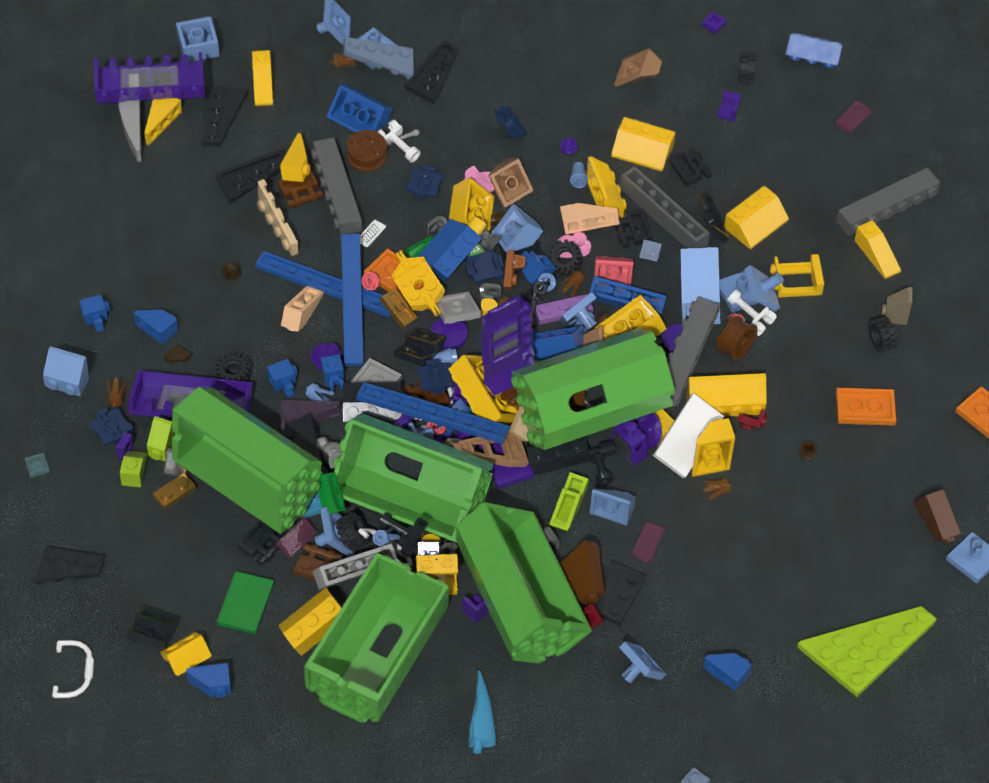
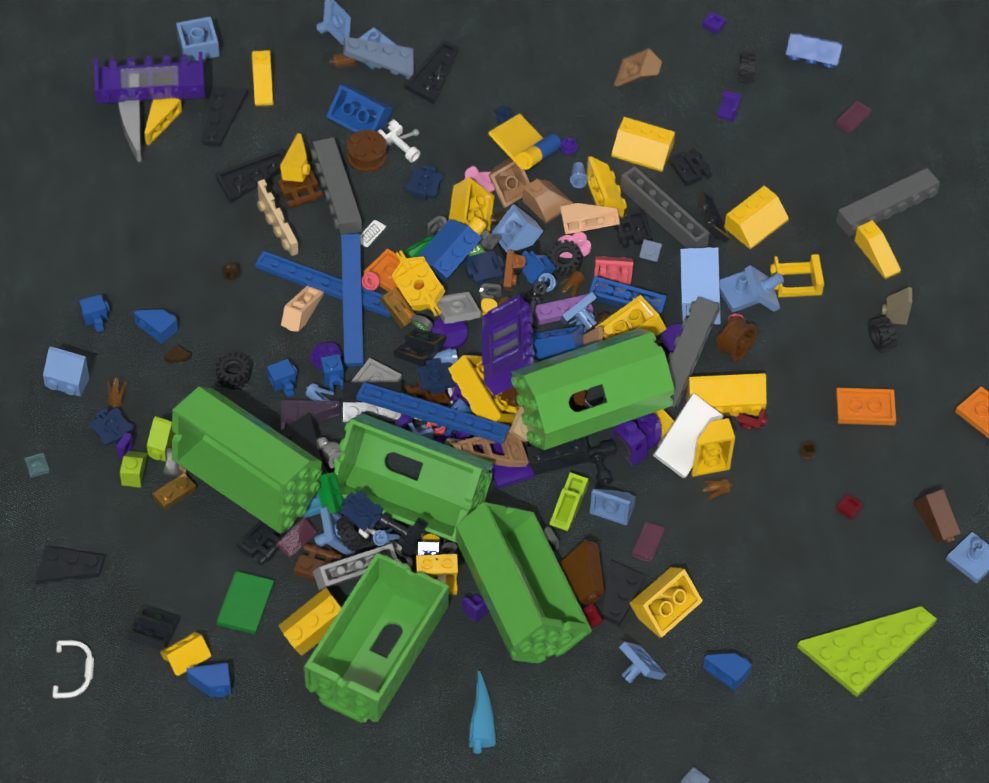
(161, 392): dark purple window -> none
(361, 510): none -> dark blue piece
(422, 322): none -> dark grey tile
(523, 142): none -> yellow door
(544, 199): none -> medium nougat slope
(666, 601): none -> yellow slope
(768, 316): white bar -> none
(849, 507): none -> dark red tile

